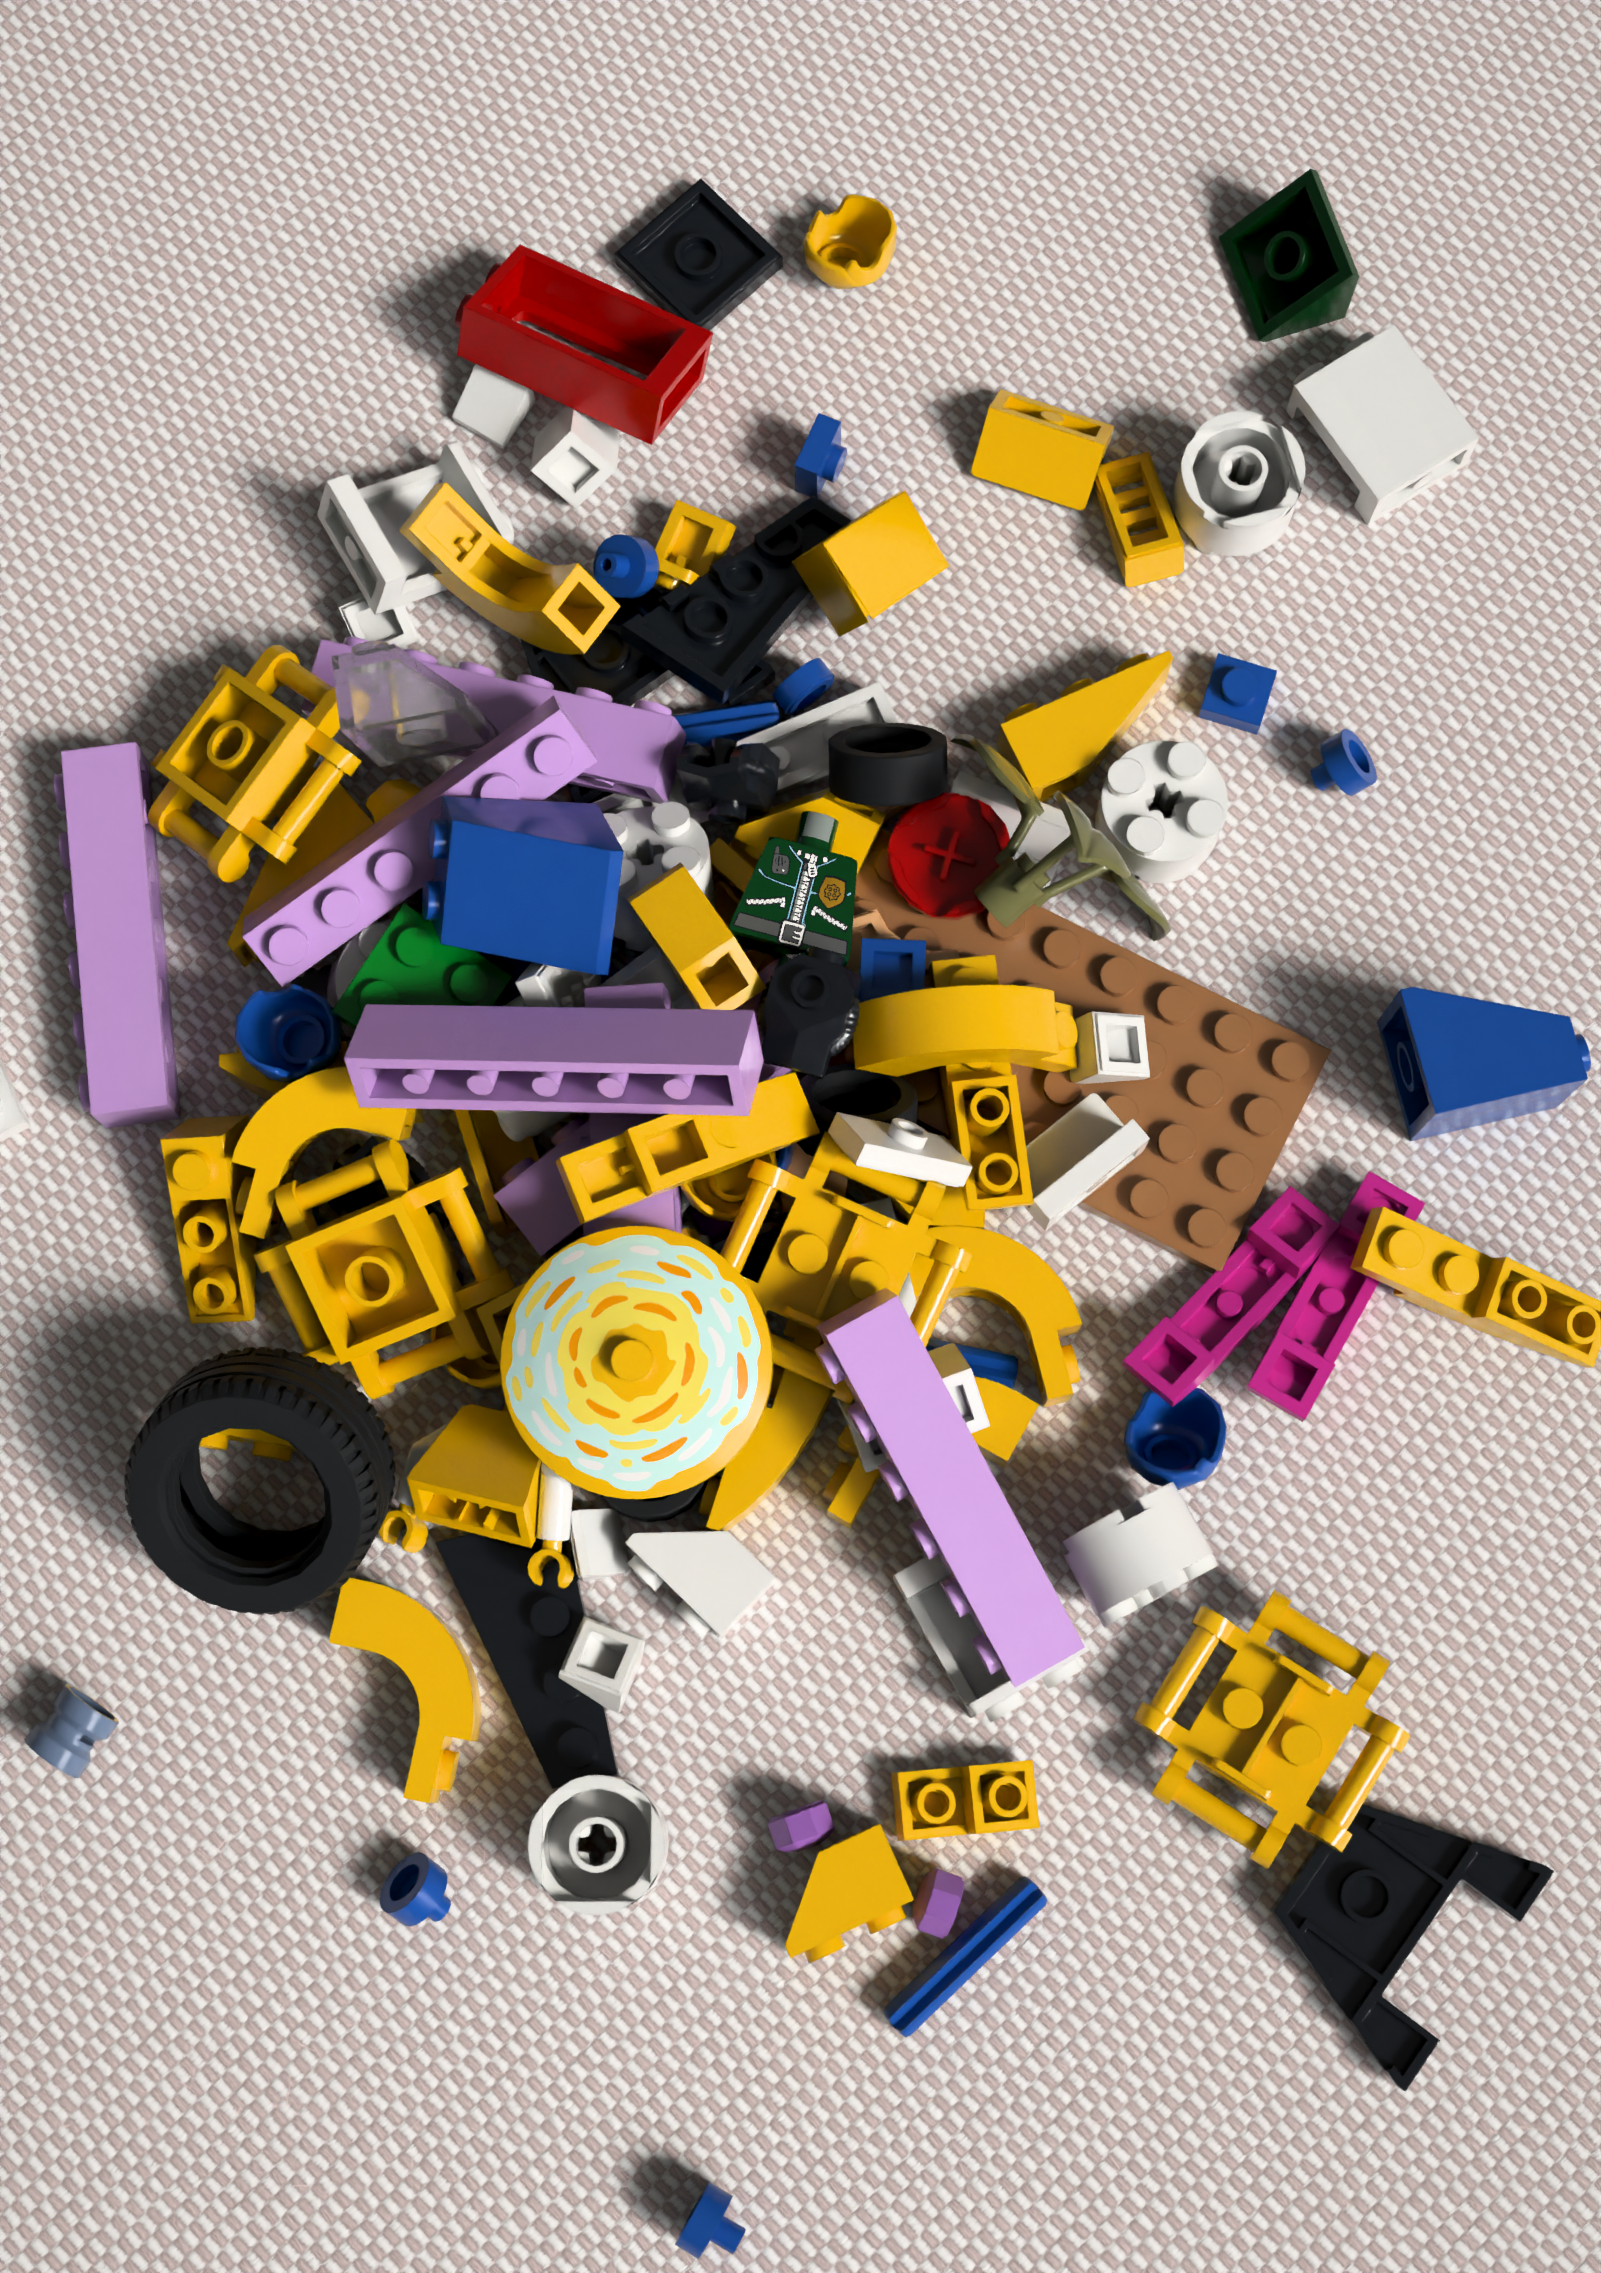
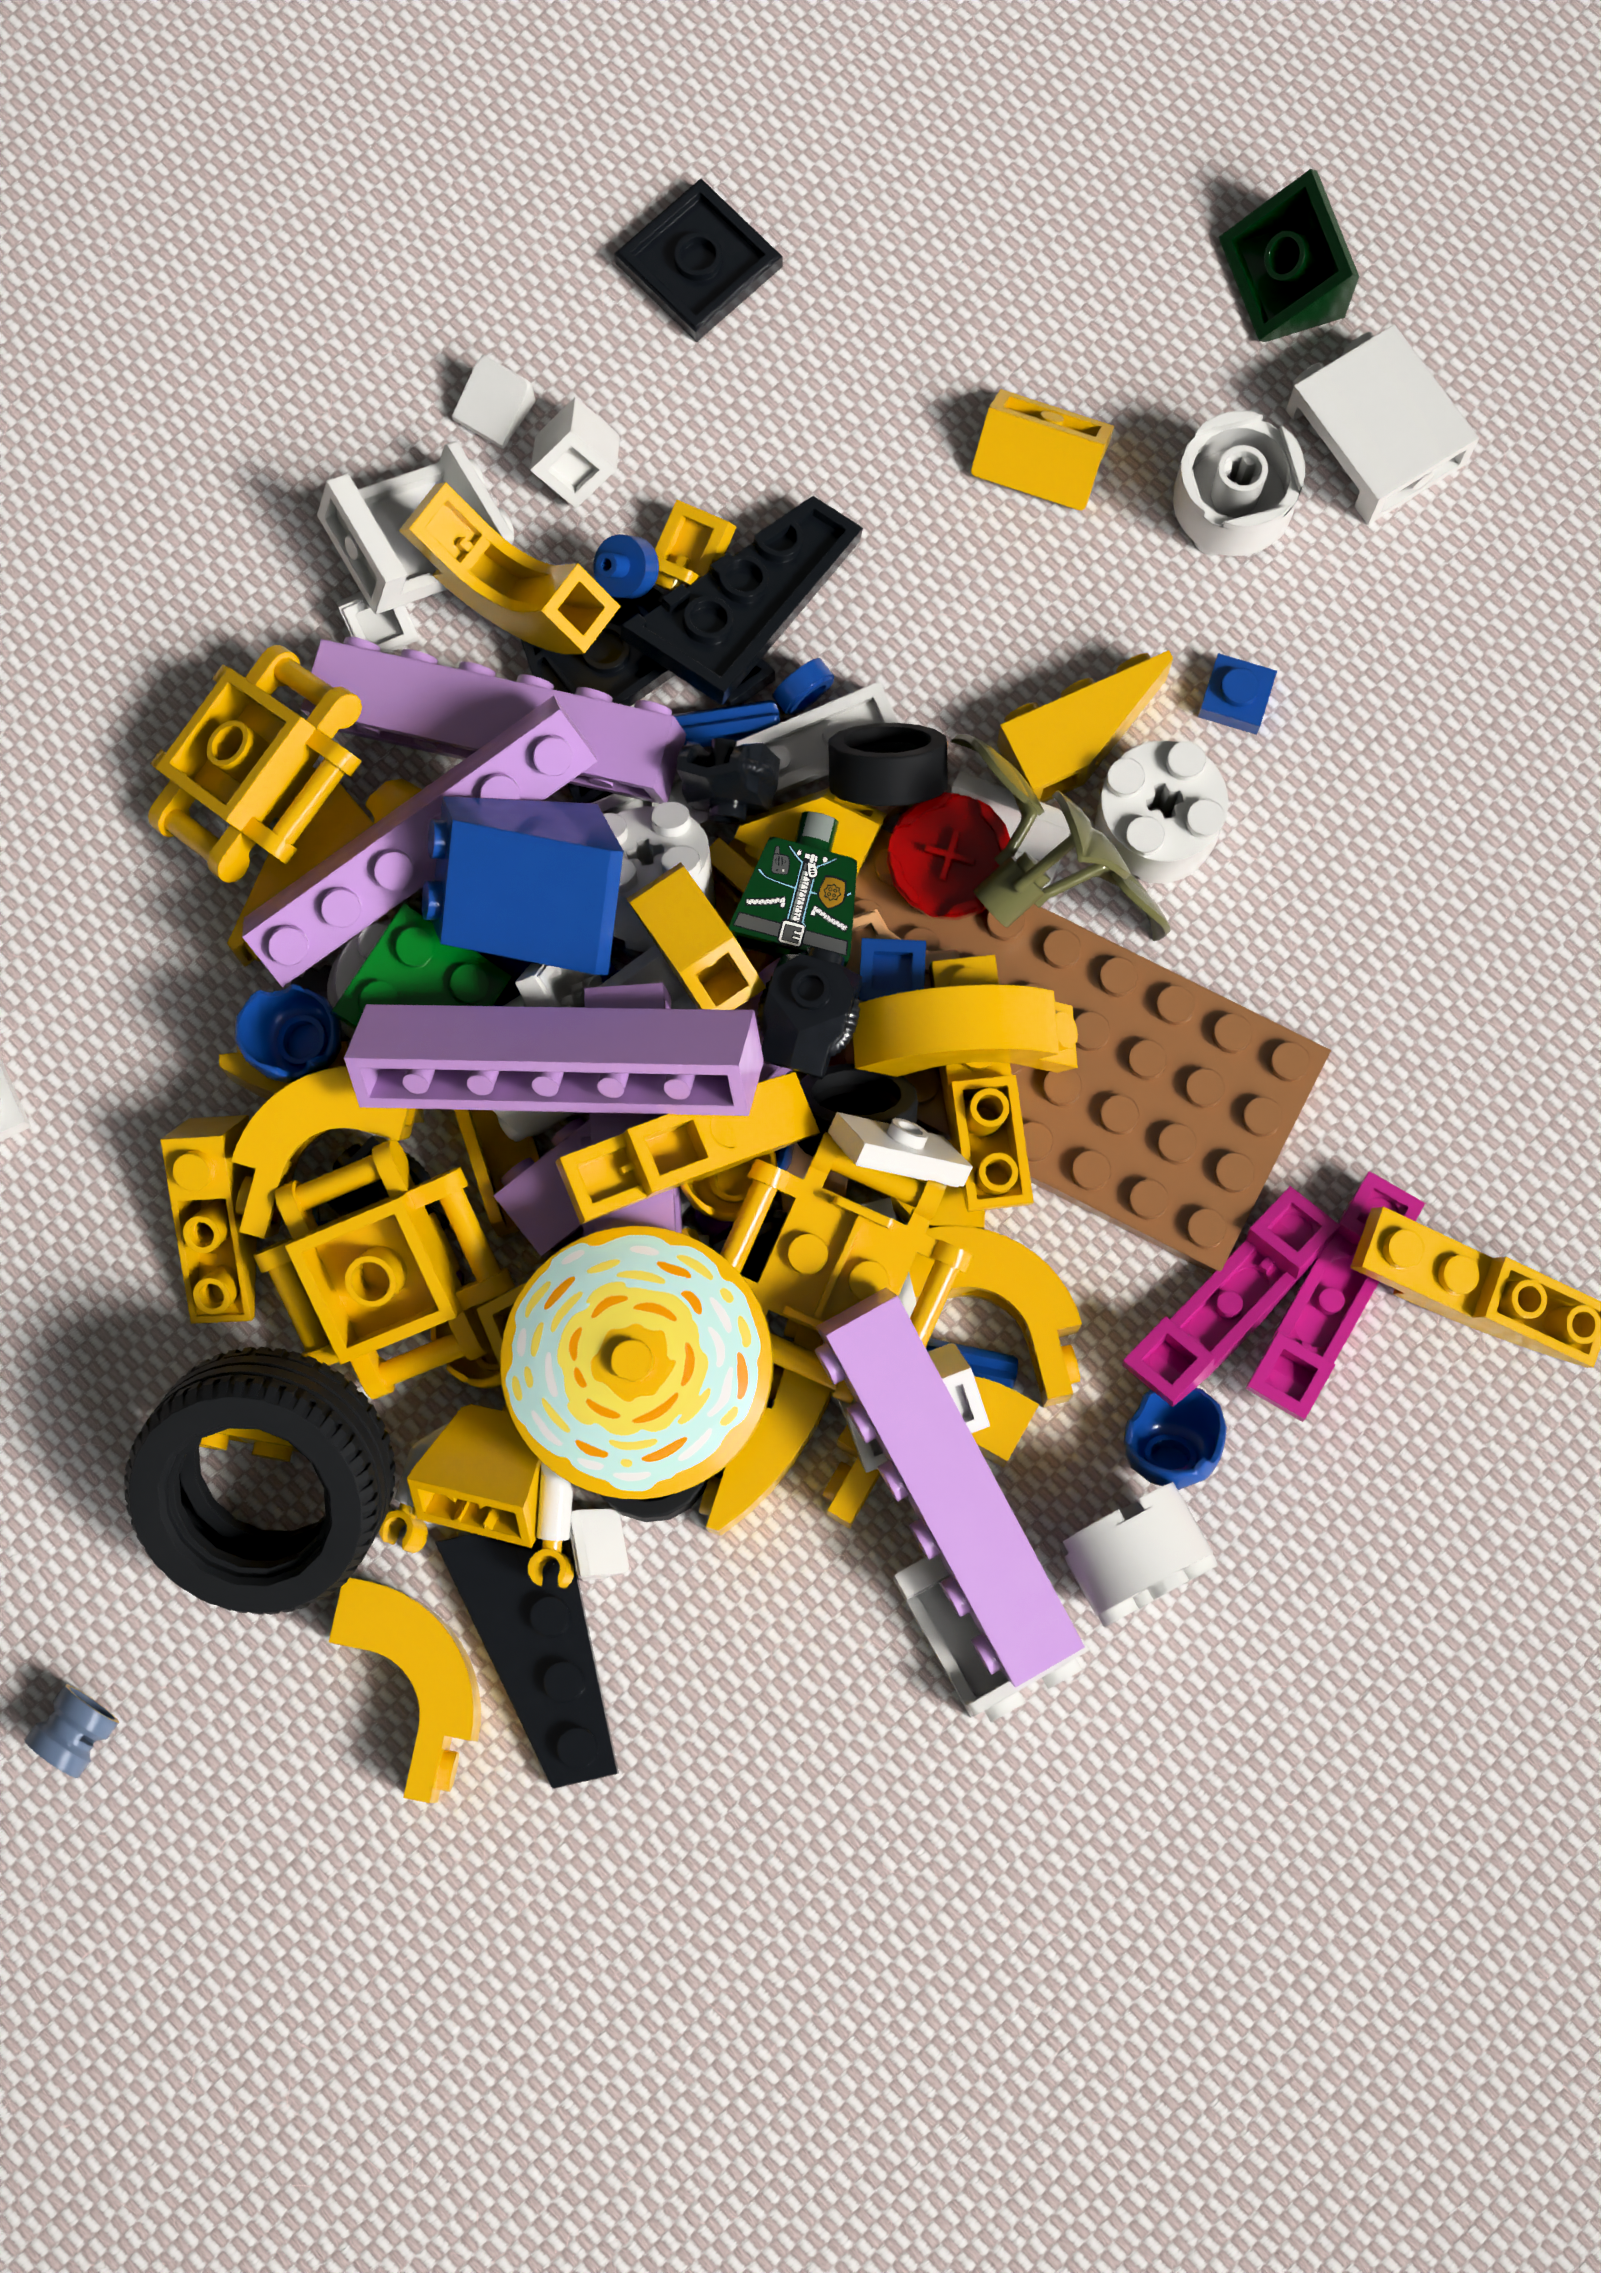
(118, 936): lavender brick -> none
(403, 708): clear slope -> none
(415, 1891): blue tile -> none
(571, 1872): white brick -> none
(593, 316): red piece -> none
(602, 1663): white slope -> none
(706, 1570): white slope -> none
(709, 2224): blue tile -> none
(801, 1827): medium lavender tile -> none
(820, 457): blue plate -> none
(847, 1887): yellow slope -> none
(851, 243): yellow hair -> none
(871, 563): yellow piece -> none
(937, 1902): medium lavender tile -> none
(965, 1800): yellow slope -> none
(965, 1956): blue axle -> none
(1079, 1157): white panel -> none
(1110, 1048): white slope -> none
(1149, 554): yellow slope -> none
(1271, 1729): yellow brick -> none
(1344, 764): blue tile -> none
(1369, 1906): black wing -> none
(1476, 1060): blue slope -> none

